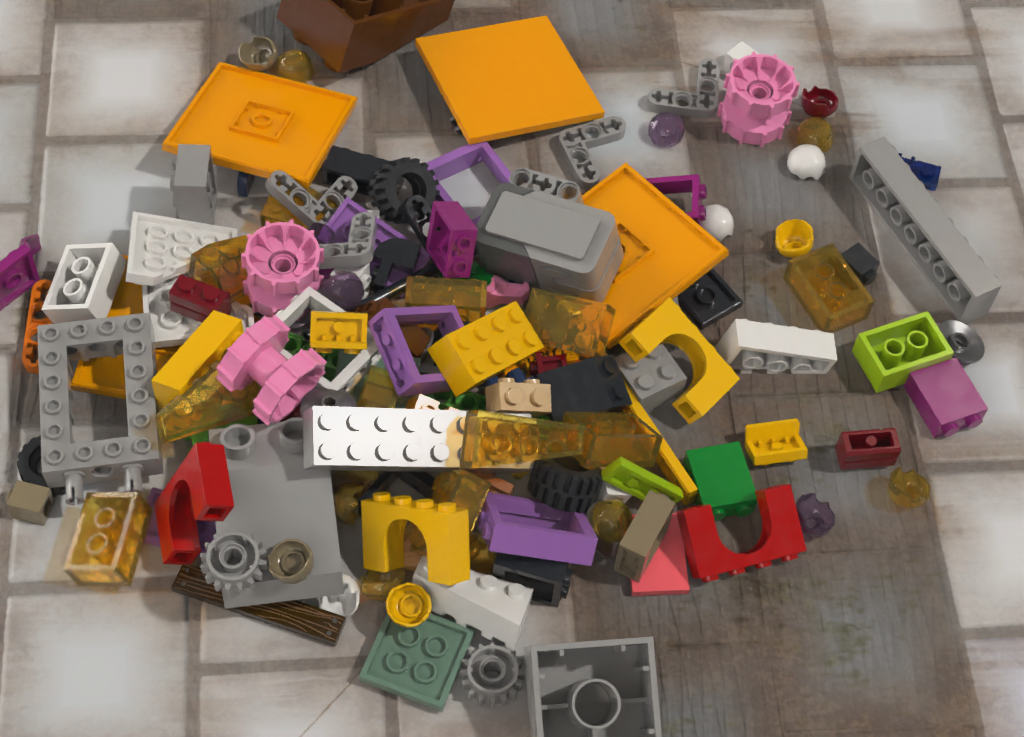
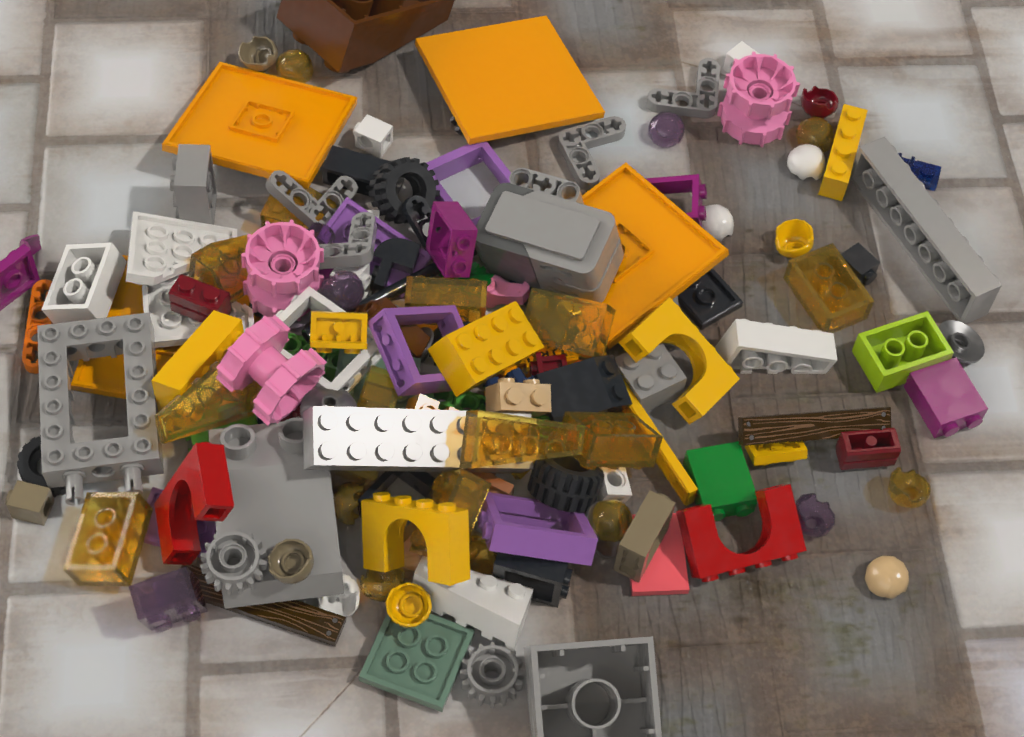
(168, 599): none -> clear purple brick
(244, 183): dark blue tile -> none
(373, 136): none -> white brick
(638, 480): lime plate -> none
(810, 425): none -> dark brown tile
(843, 152): none -> yellow arch
(887, 577): none -> tan hair

